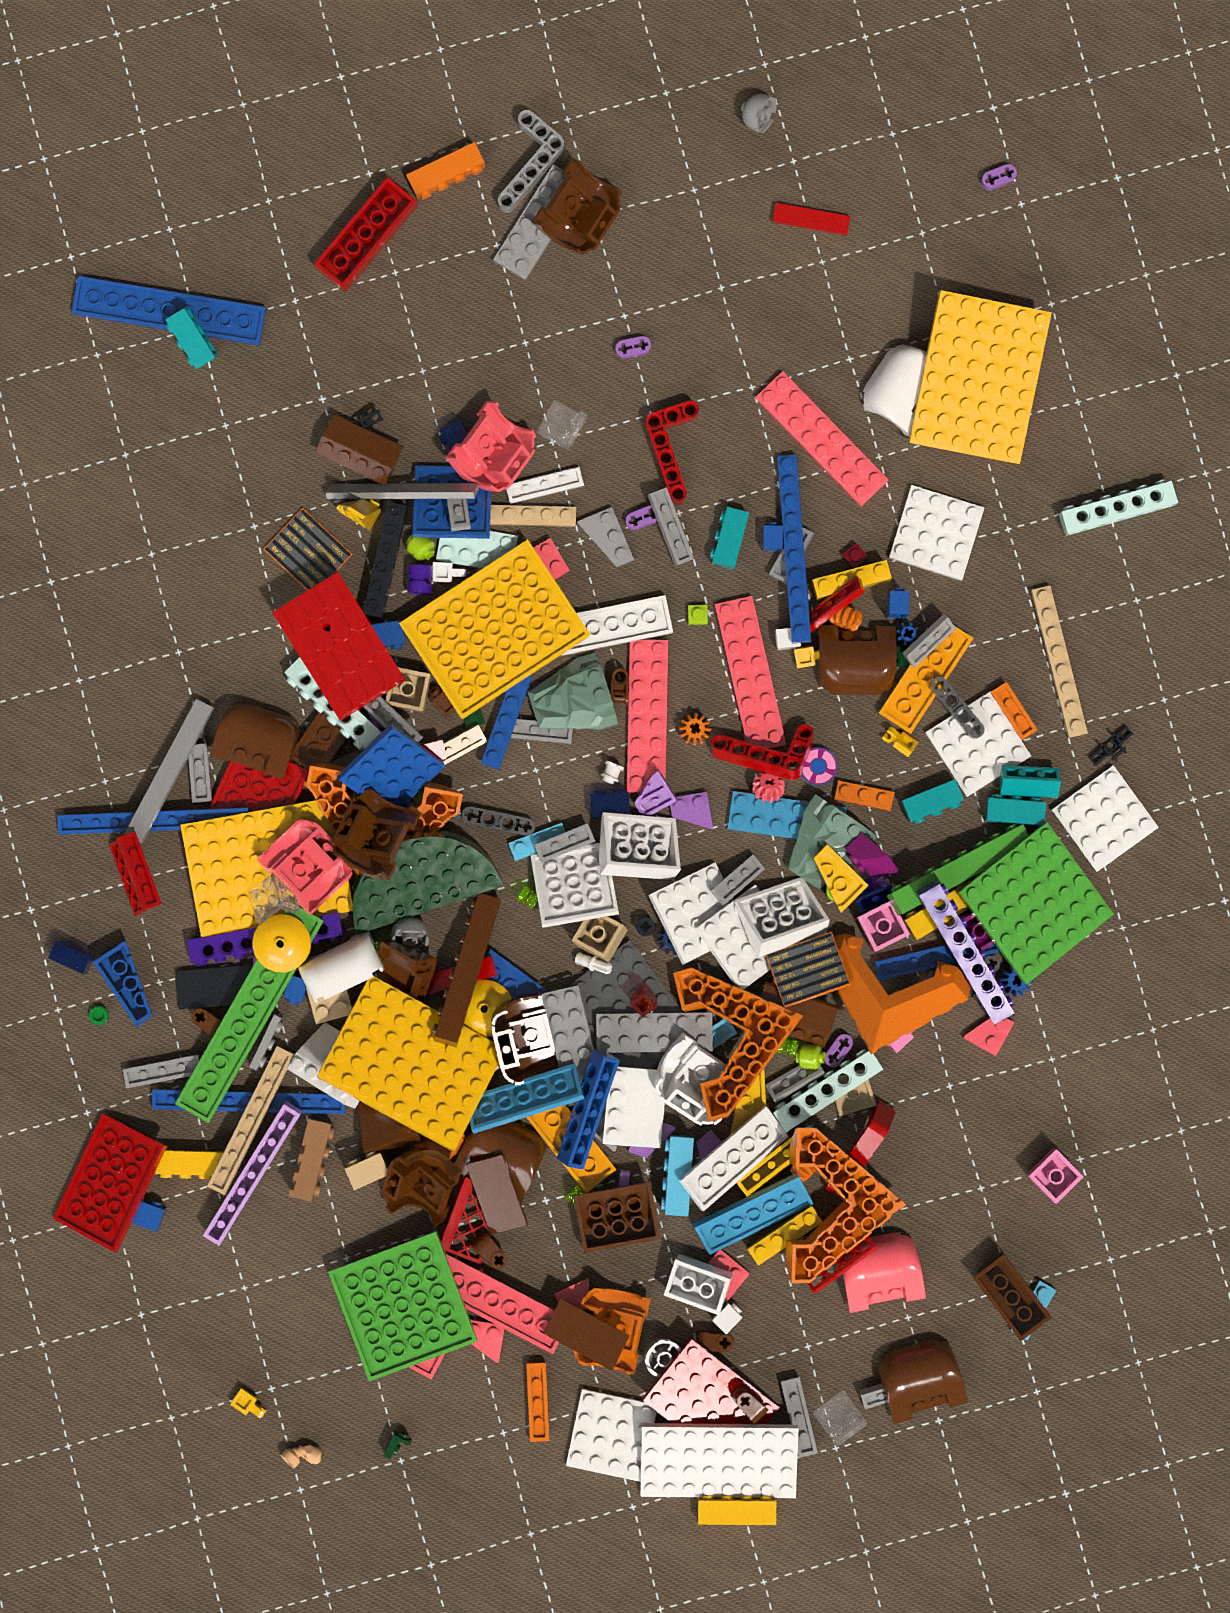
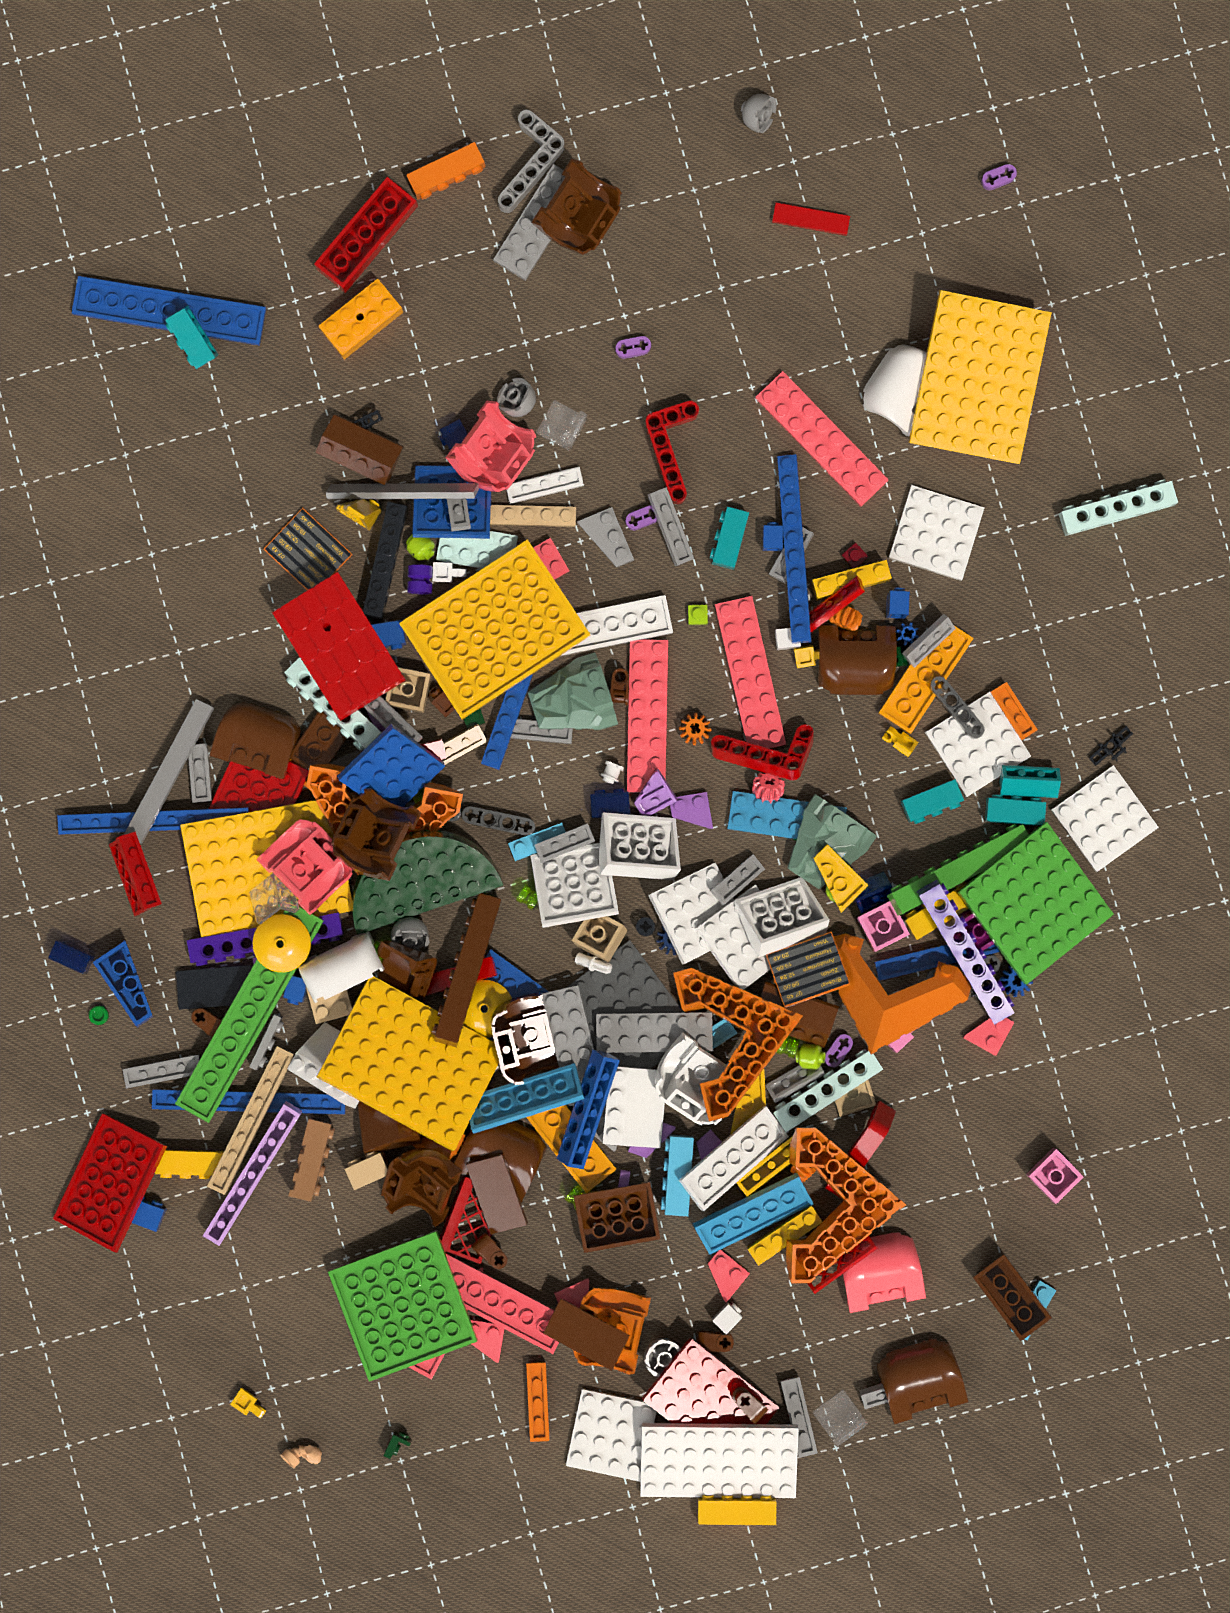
(350, 334): none -> light orange brick
(516, 398): none -> light grey cylinder
(643, 1000): clear red brick -> none
(698, 1284): white brick -> none
(819, 767): tile -> none
(864, 795): orange plate -> none
(870, 857): magenta slope -> none
(1059, 661): tan plate -> none

